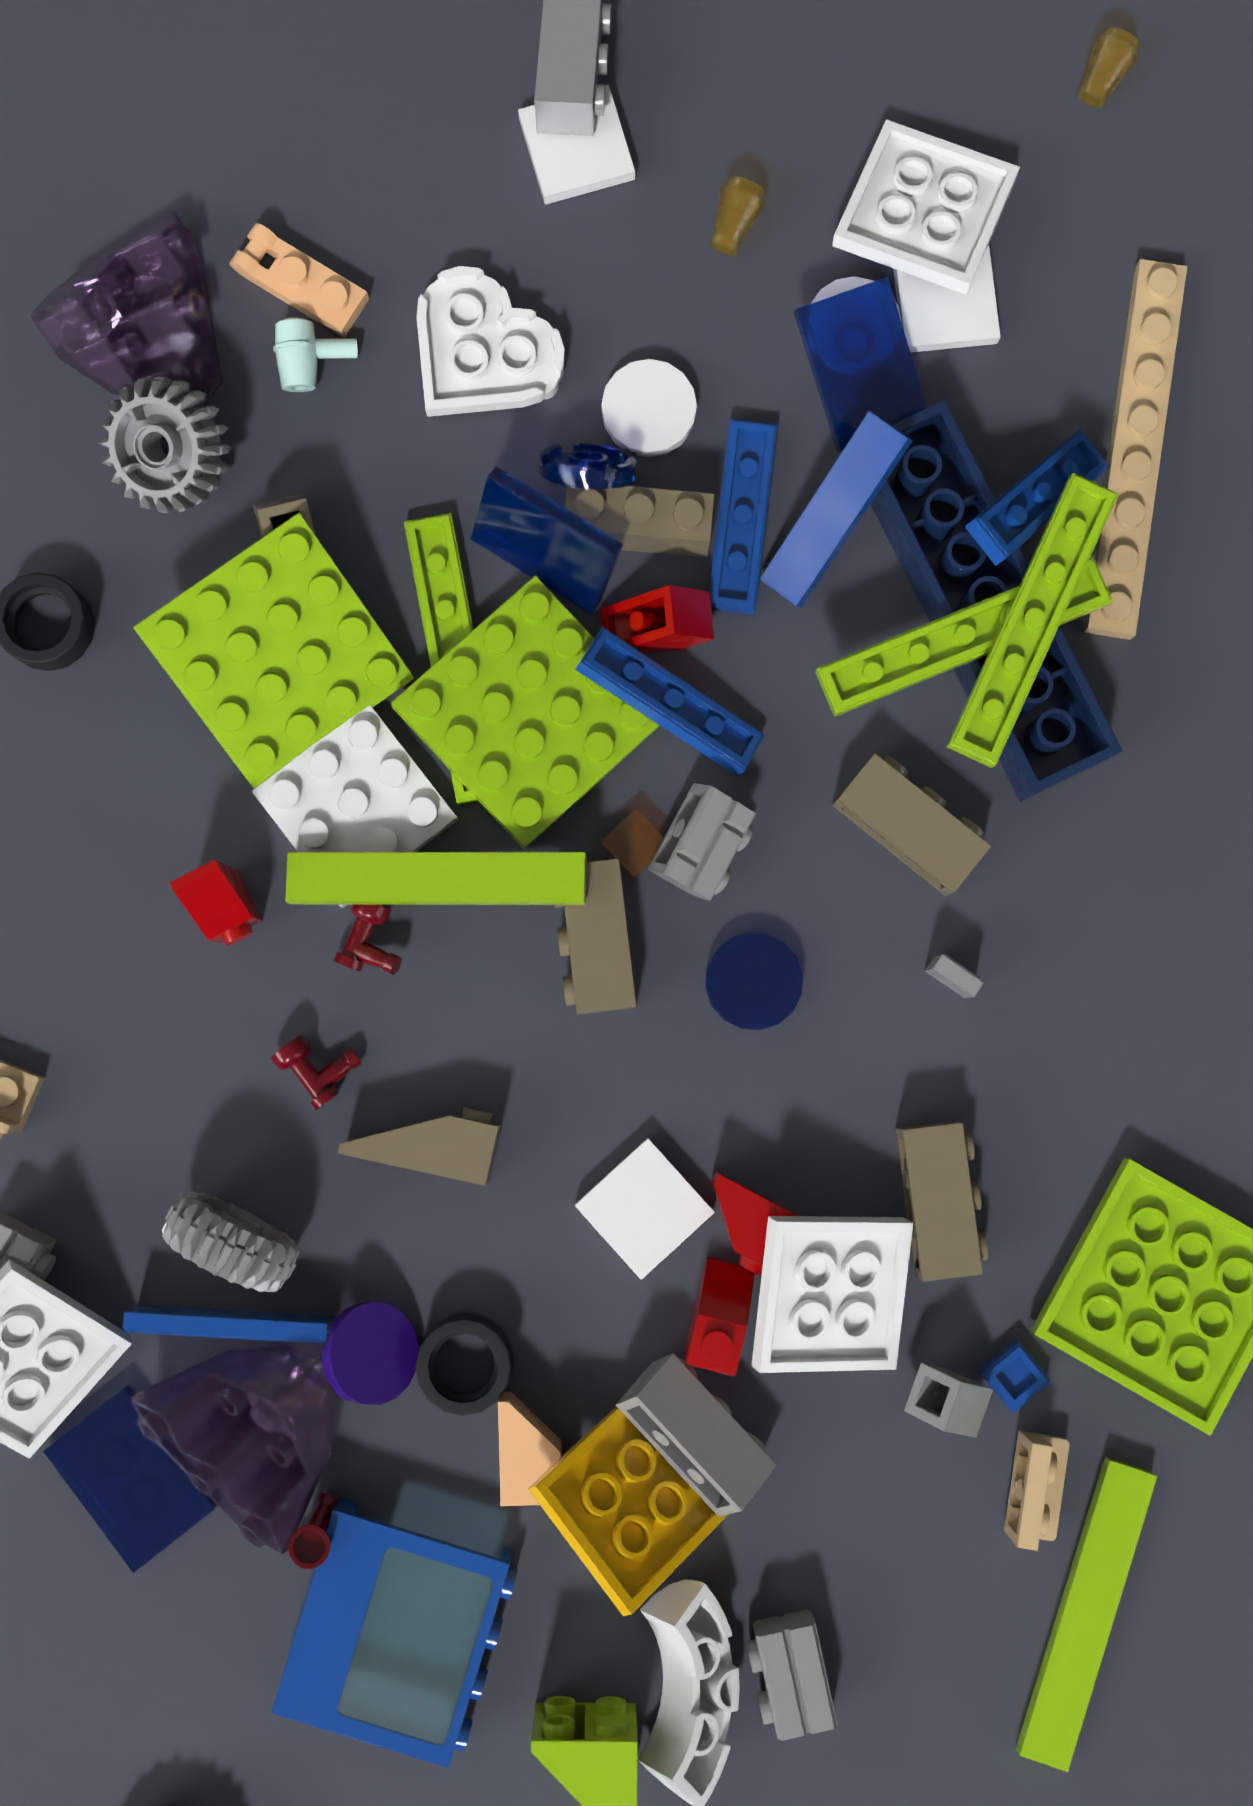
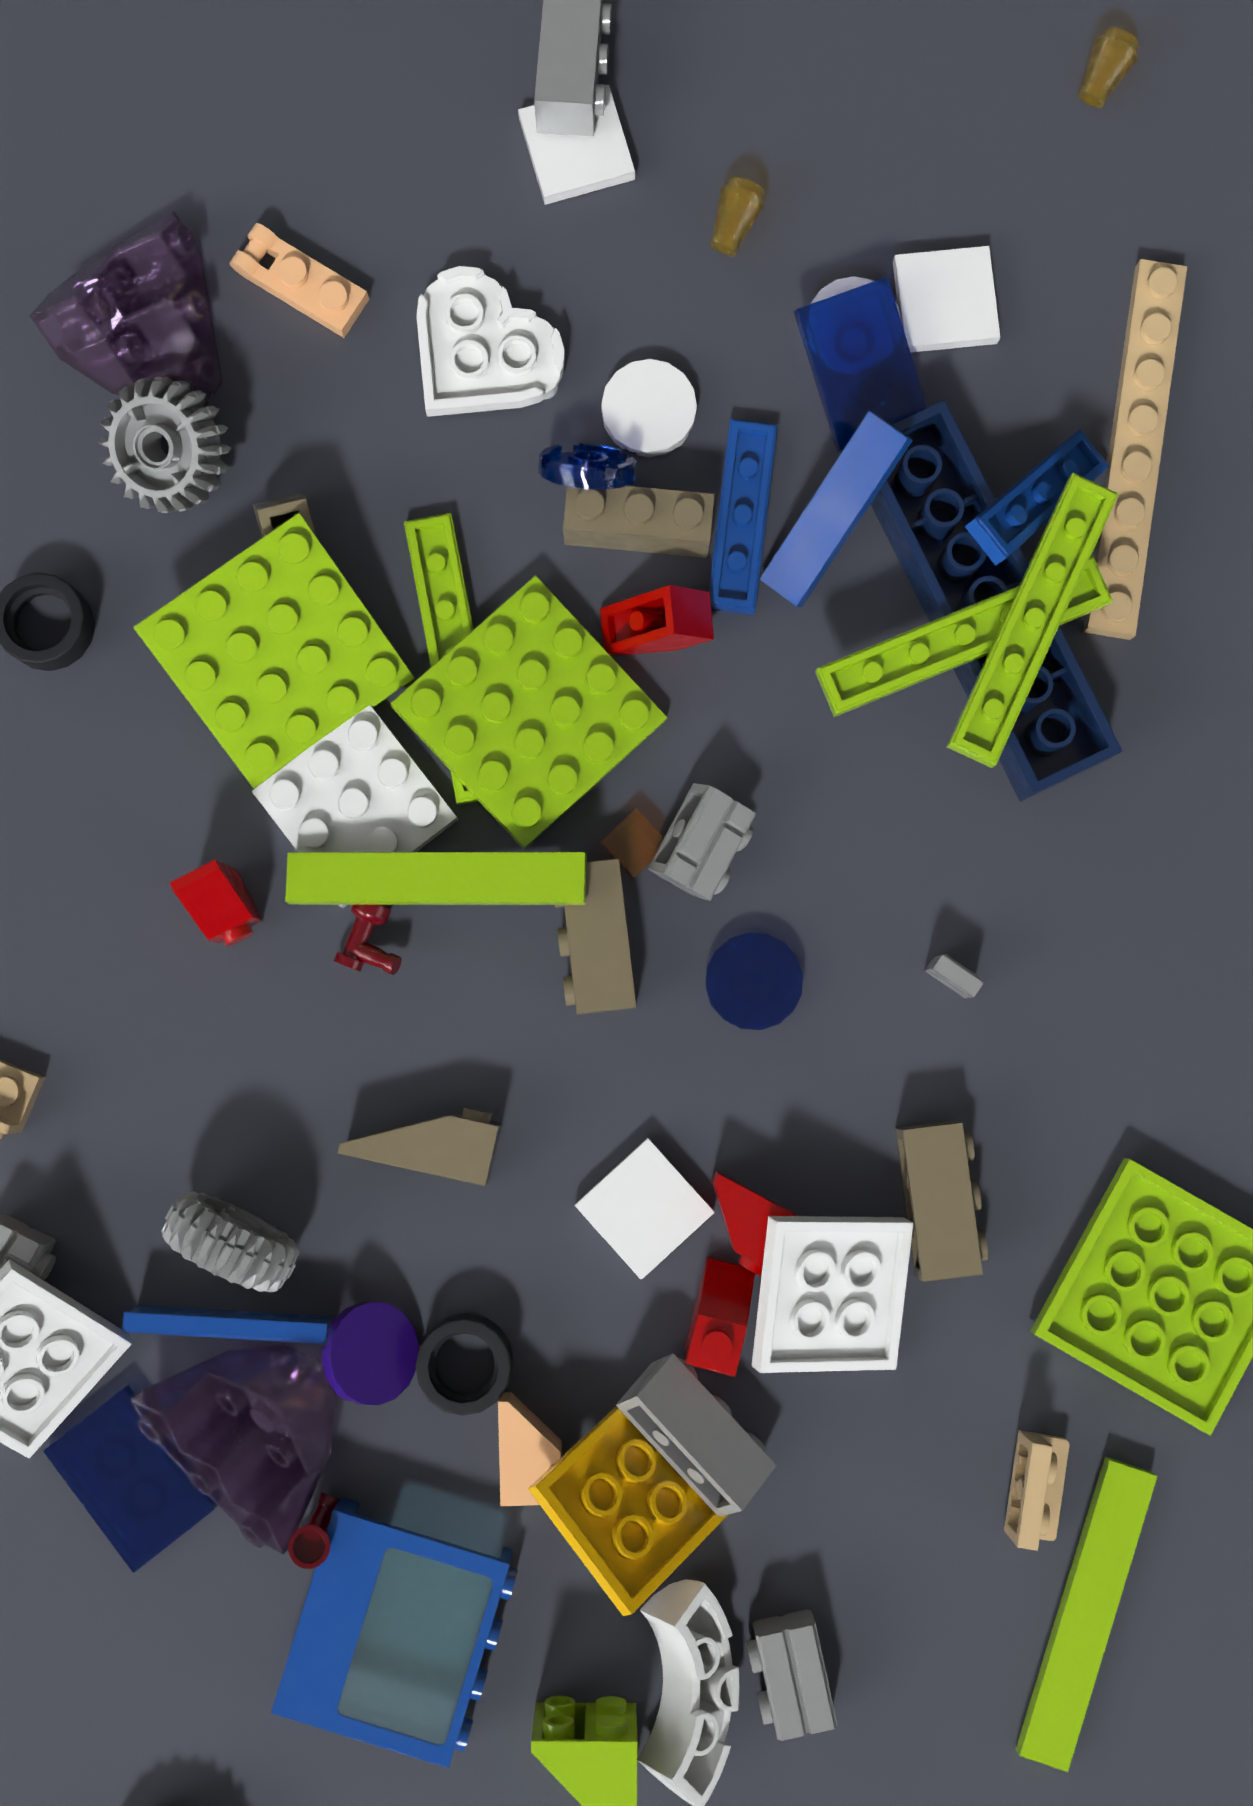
(299, 350): light aqua piece -> none
(318, 1084): dark red piece -> none
(545, 540): clear blue tile -> none
(670, 702): blue tile -> none
(913, 824): dark tan brick -> none
(925, 206): white plate -> none
(948, 1400): light grey brick -> none
(1014, 1376): blue tile -> none

